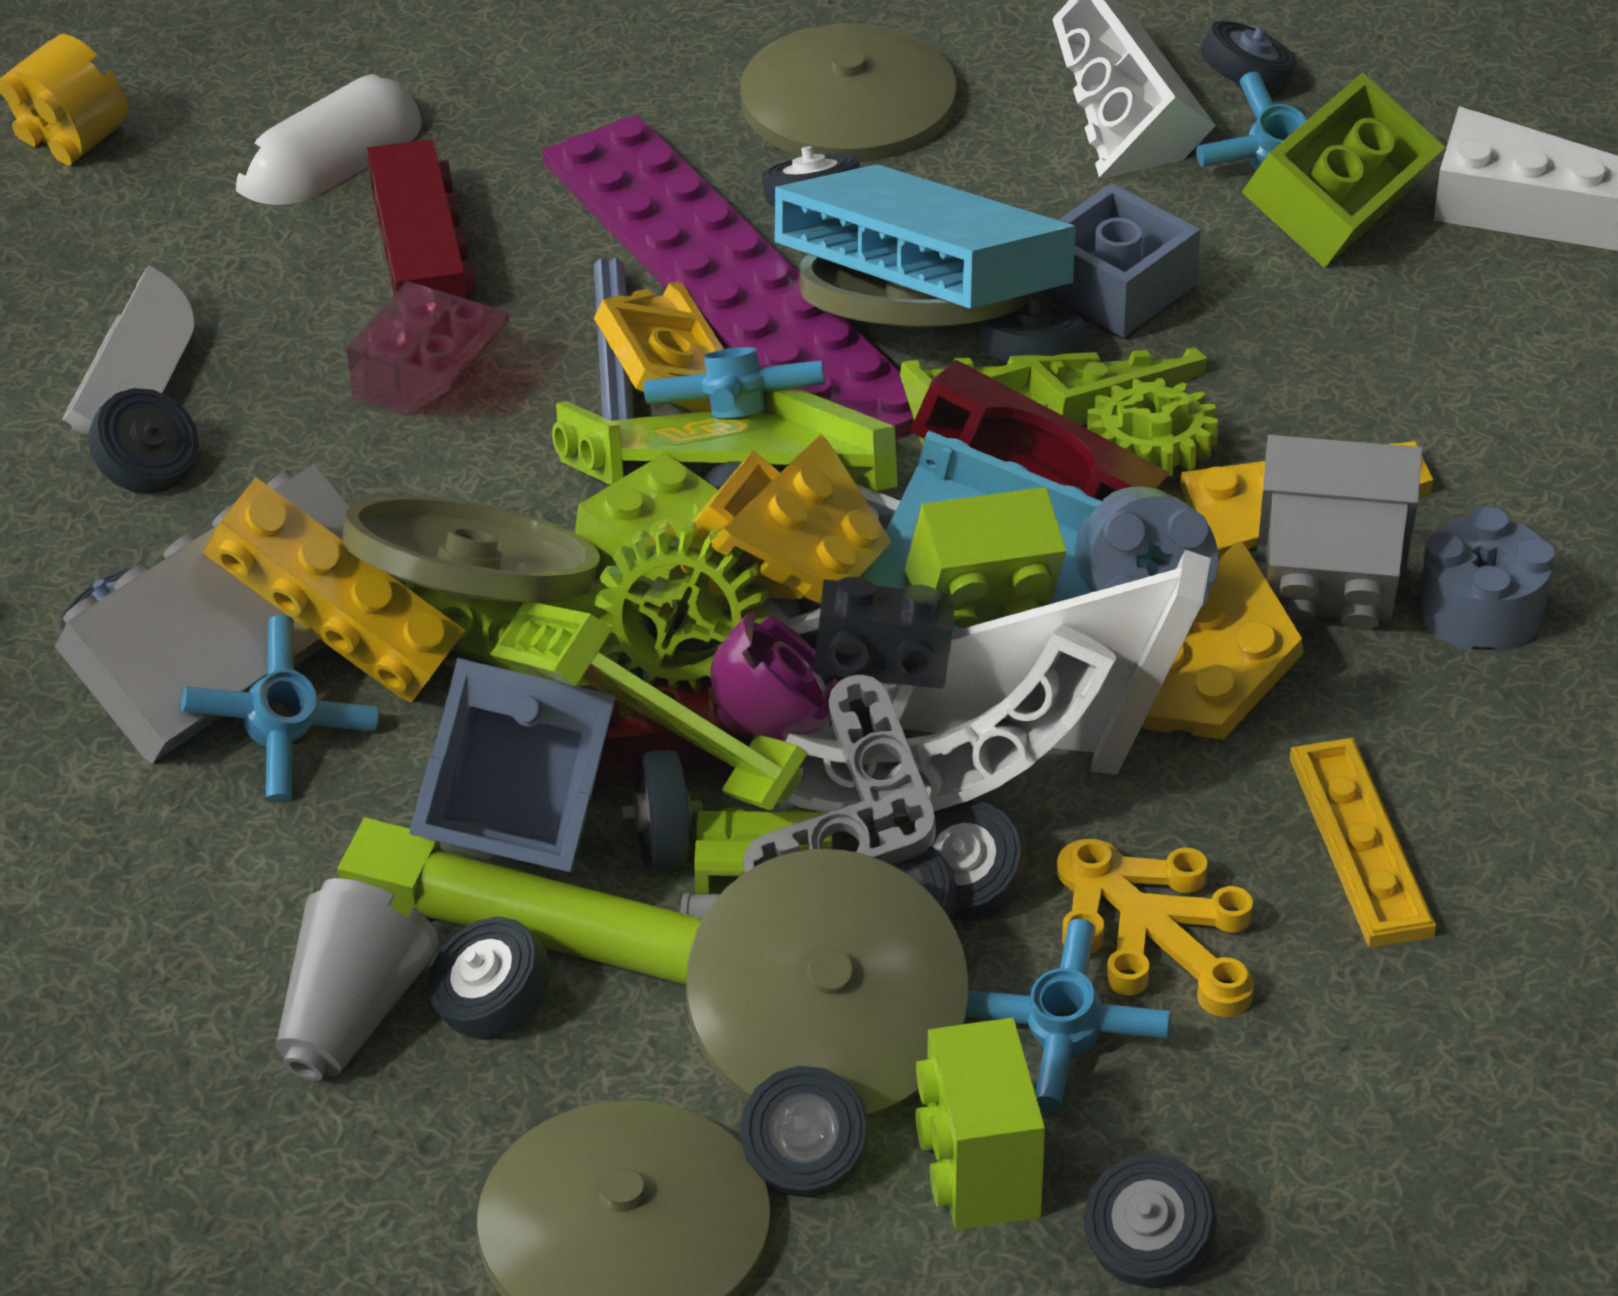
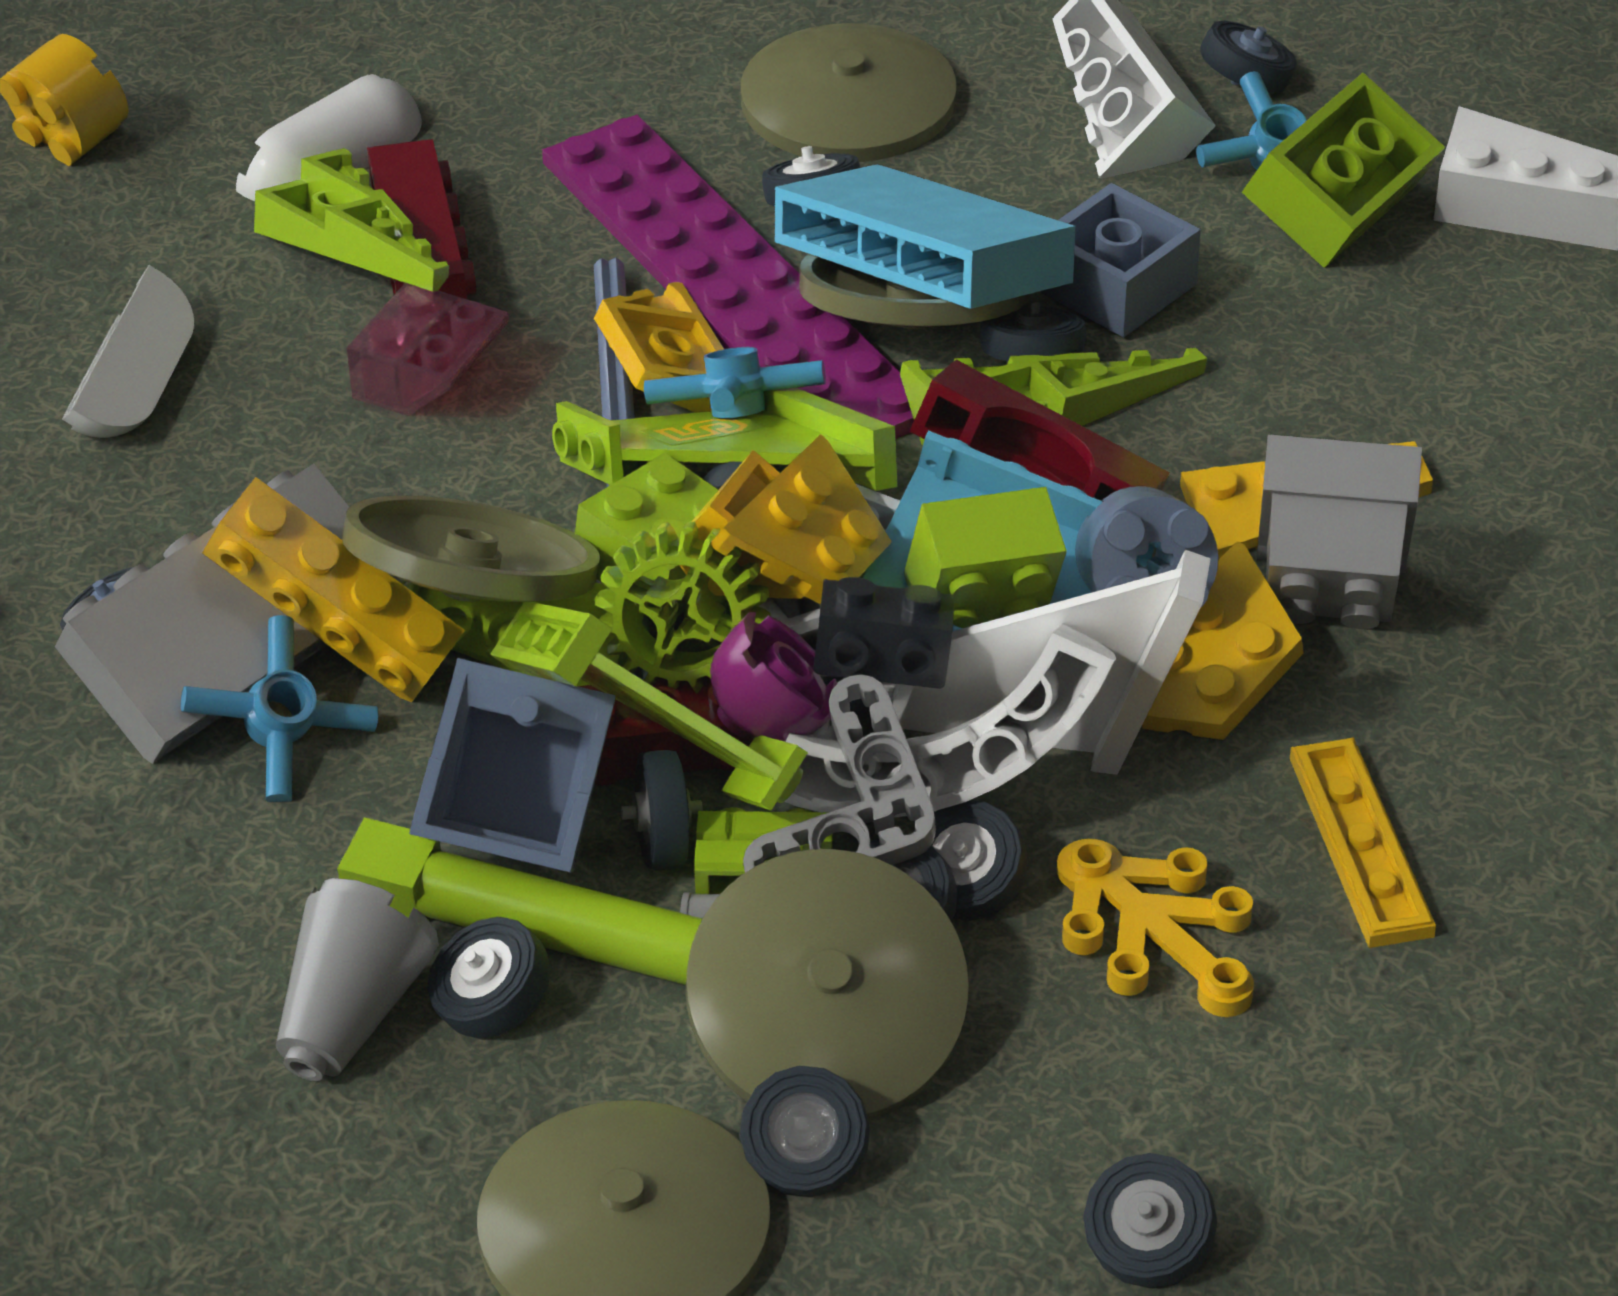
(143, 440): black wheel -> none
(346, 220): none -> lime wedge
(981, 1124): lime brick -> none
(1069, 1035): dark azure bar -> none
(1157, 422): lime gear -> none
(1485, 581): sand blue brick -> none

